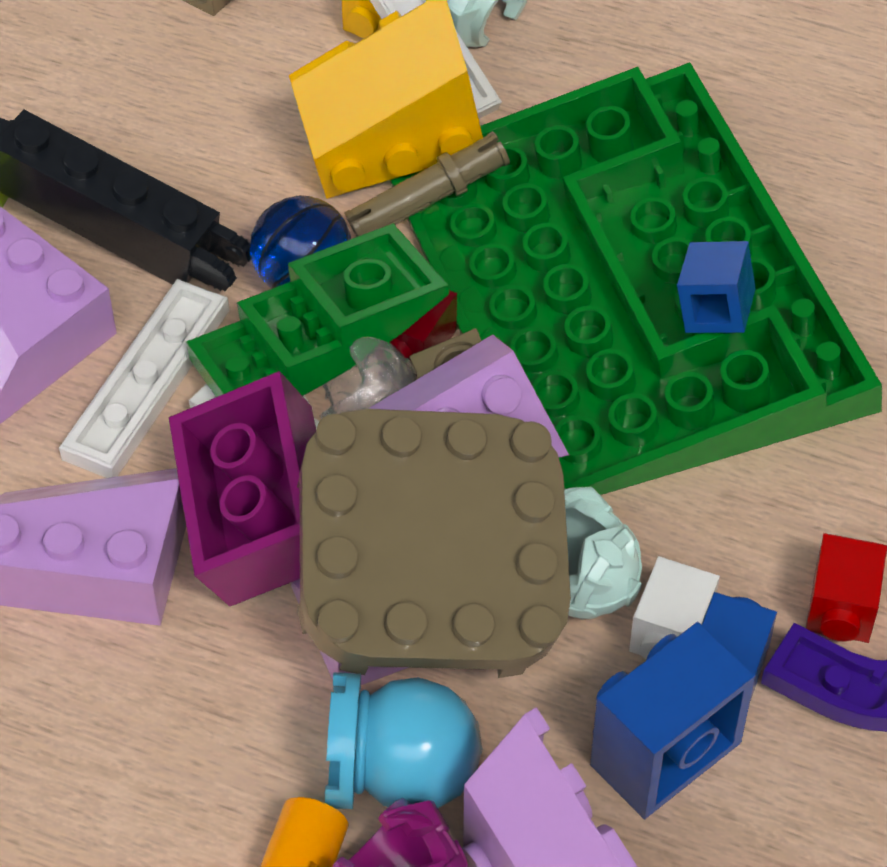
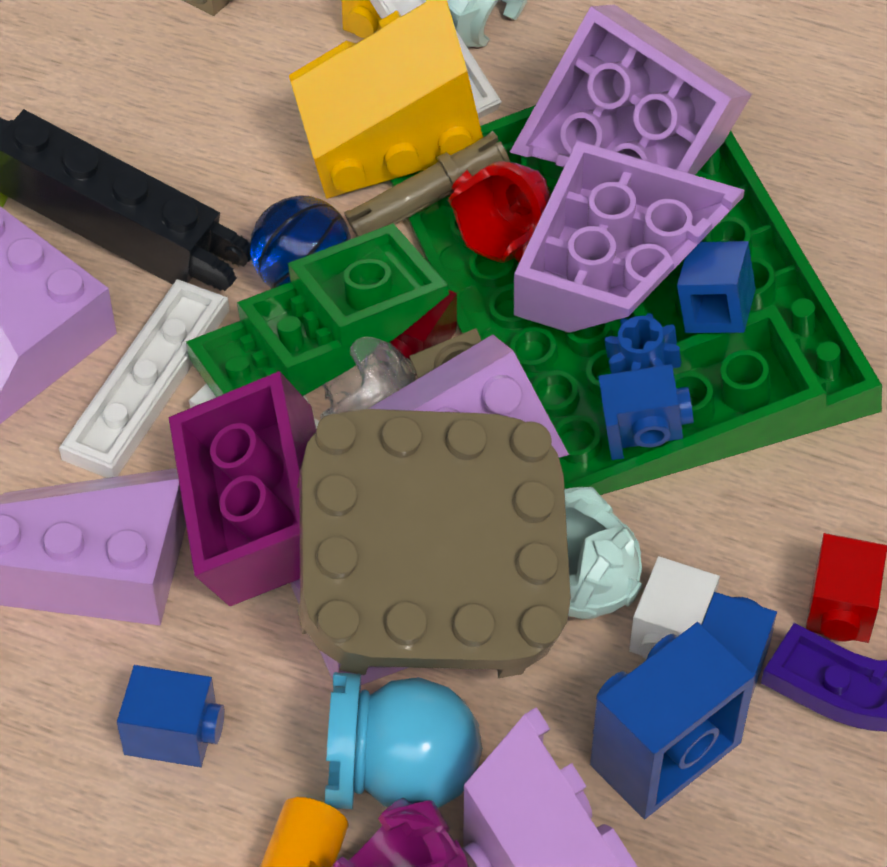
(169, 716): none -> blue brick
(499, 209): none -> red cap
(612, 237): none -> lavender wedge
(632, 96): none -> lavender wedge
(642, 345): none -> blue gear
(643, 408): none -> blue brick

